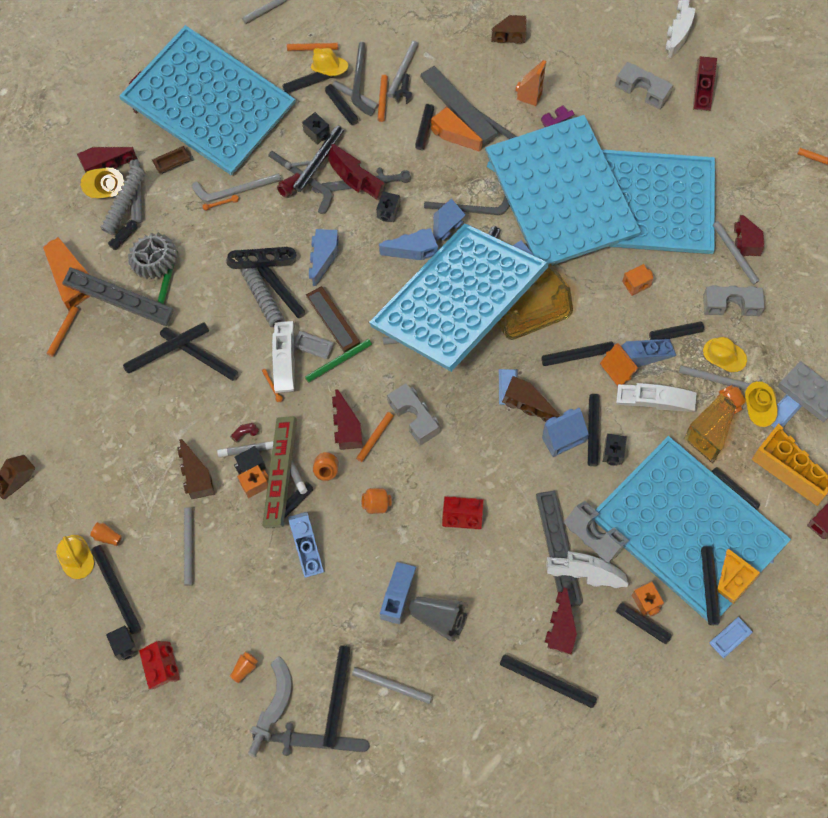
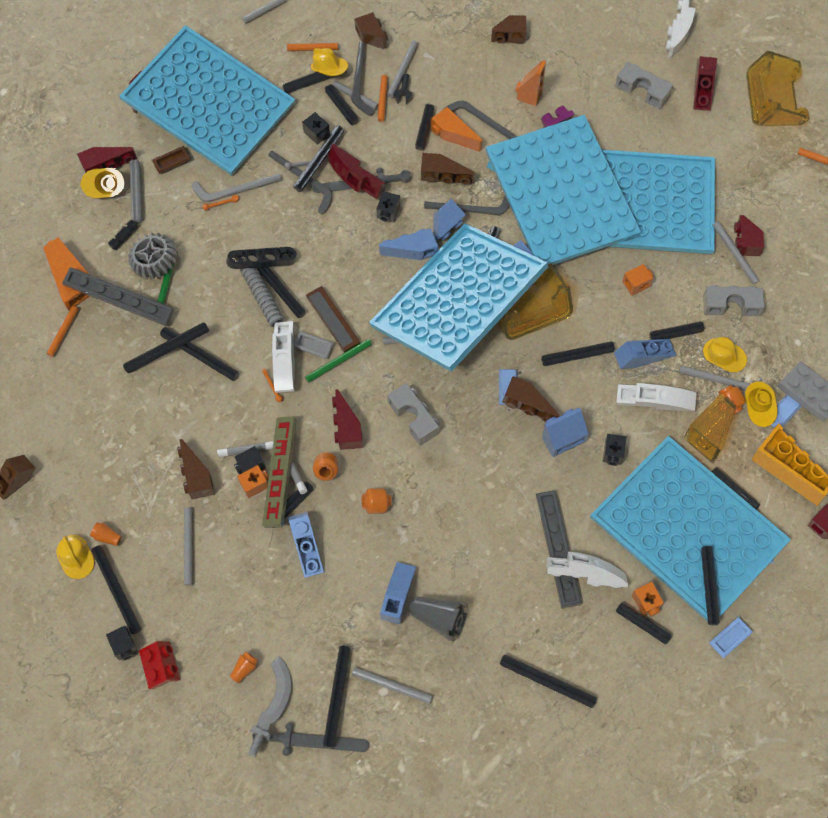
(123, 200): light grey piece -> none
(244, 429): dark red arm -> none
(286, 186): dark red cone -> none
(325, 251): medium blue slope -> none
(370, 31): none -> reddish brown slope
(374, 437): orange bar -> none
(442, 169): none -> reddish brown slope
(458, 104): dark grey tile -> none
(462, 512): red bracket -> none
(564, 631): dark red slope -> none
(582, 524): light grey arch -> none
(593, 430): black axle -> none
(618, 365): orange piece -> none
(735, 577): light orange wing -> none
(773, 92): none -> clear yellow windscreen

